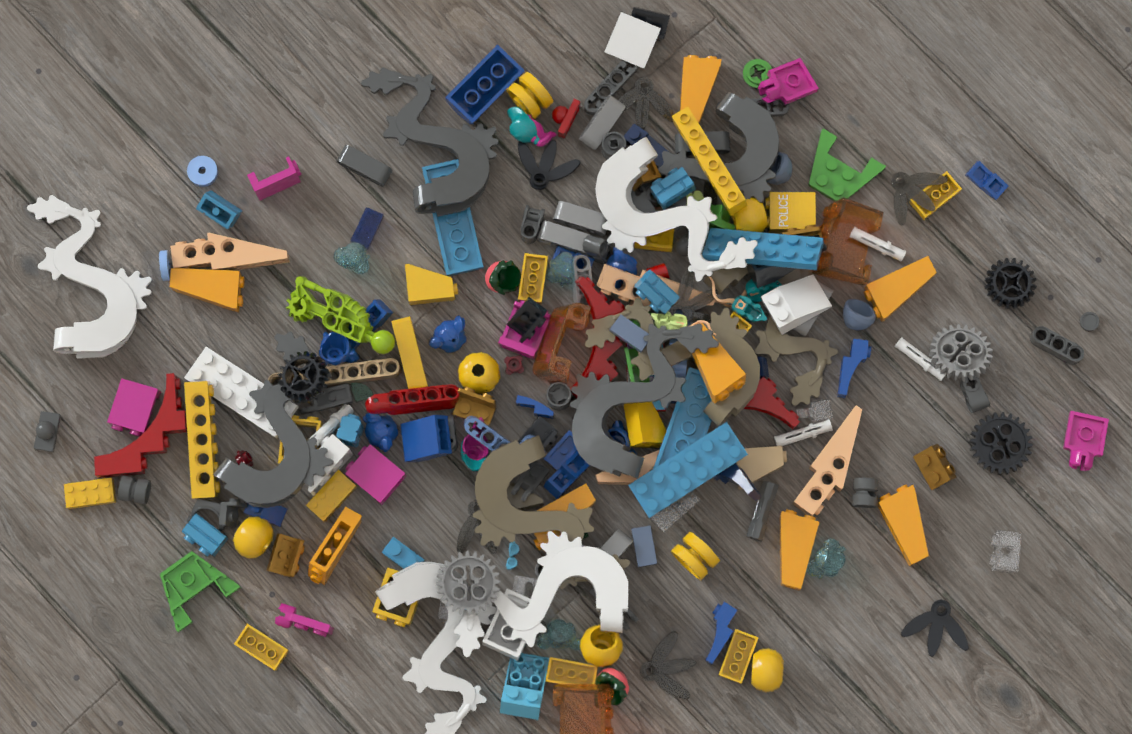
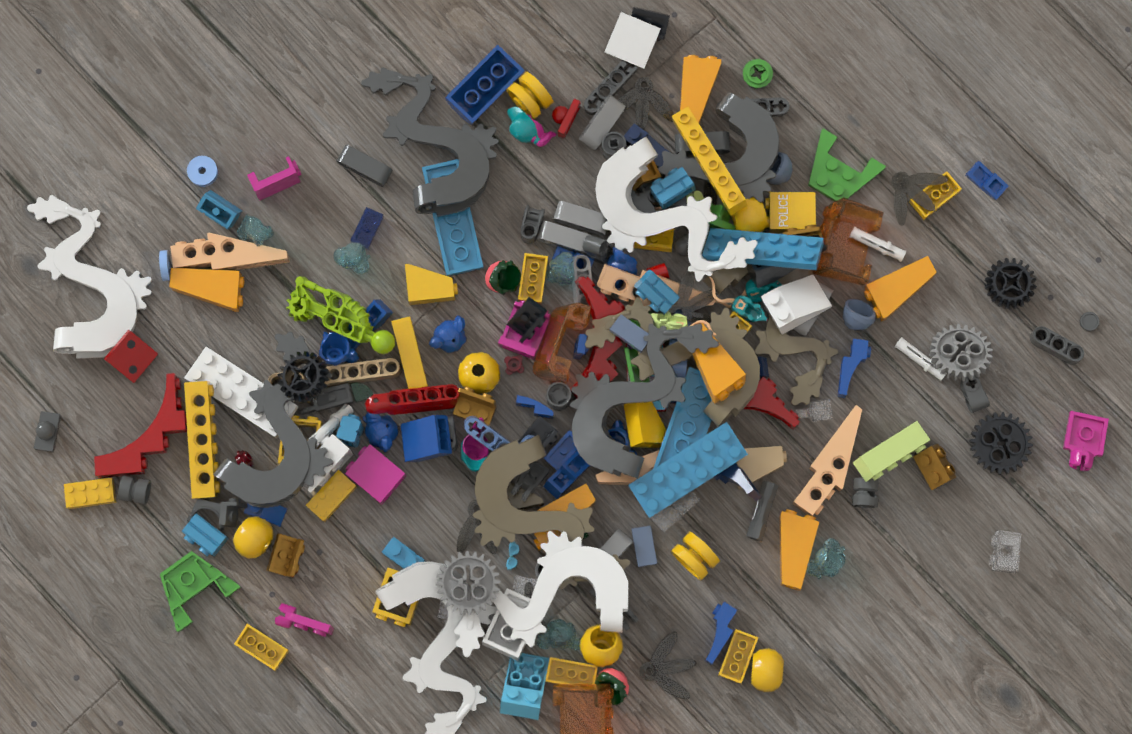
(131, 356): none -> red tile
(132, 407): dark pink panel -> none
(254, 229): none -> clear light blue hair
(333, 546): light orange slope -> none
(547, 159): black plant -> none
(579, 348): none -> blue plate
(788, 83): dark pink plate -> none
(824, 426): white pin -> none
(891, 451): none -> yellowish green brick
(905, 523): light orange slope -> none
(935, 633): black plant -> none

